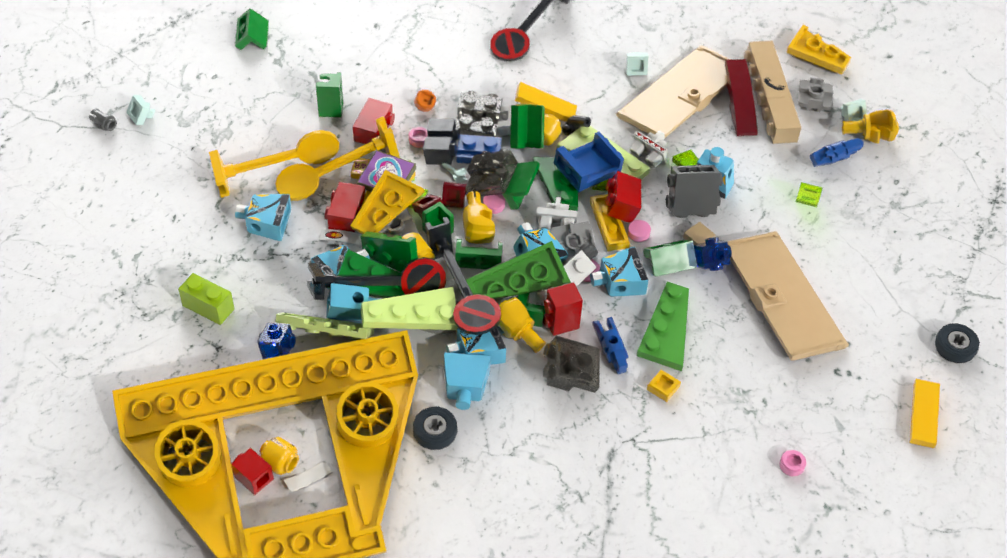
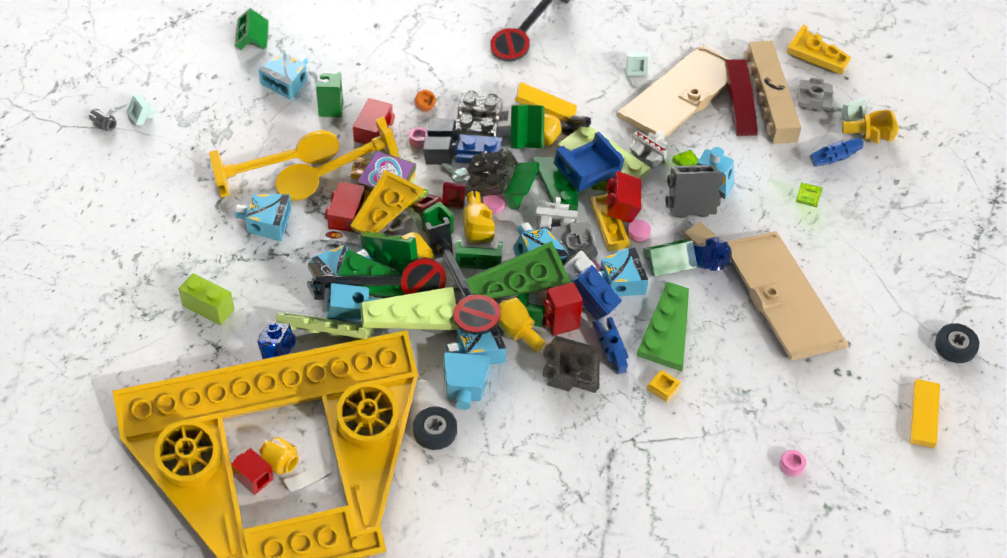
(284, 74): none -> medium azure torso
(596, 293): none -> blue brick

